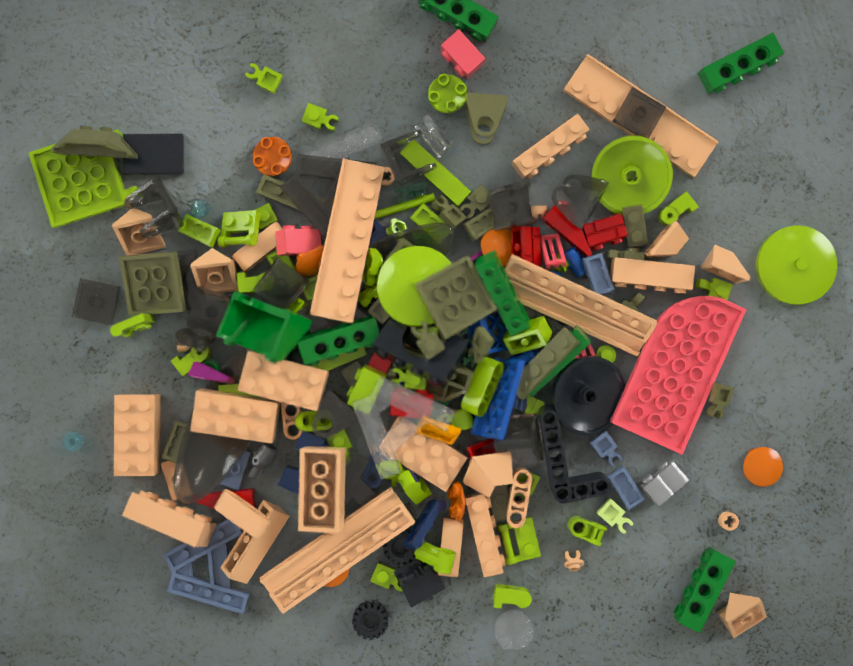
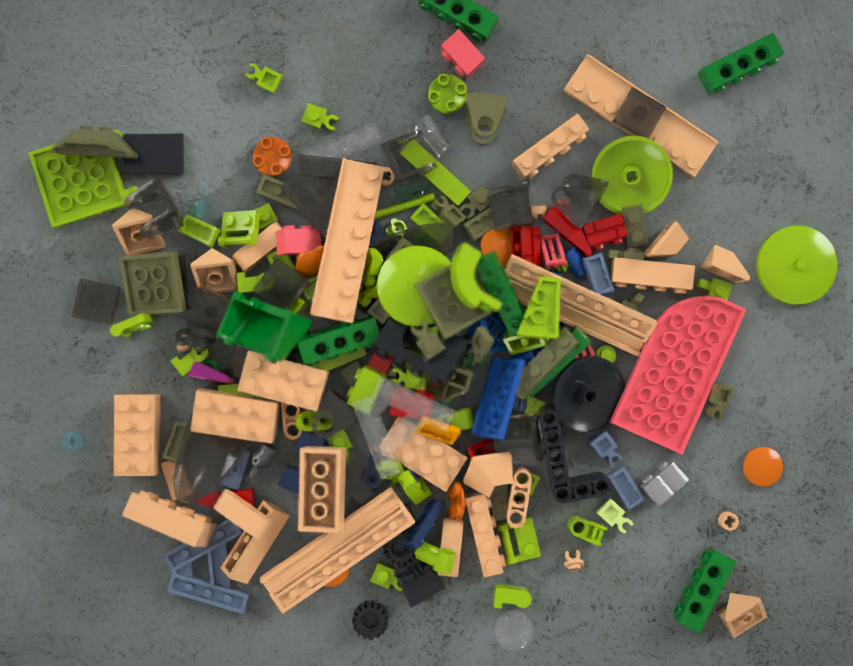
(464, 283): none -> lime arch
(482, 386): lime beam -> none
(543, 311): none -> lime wing
(677, 207): lime leg -> none

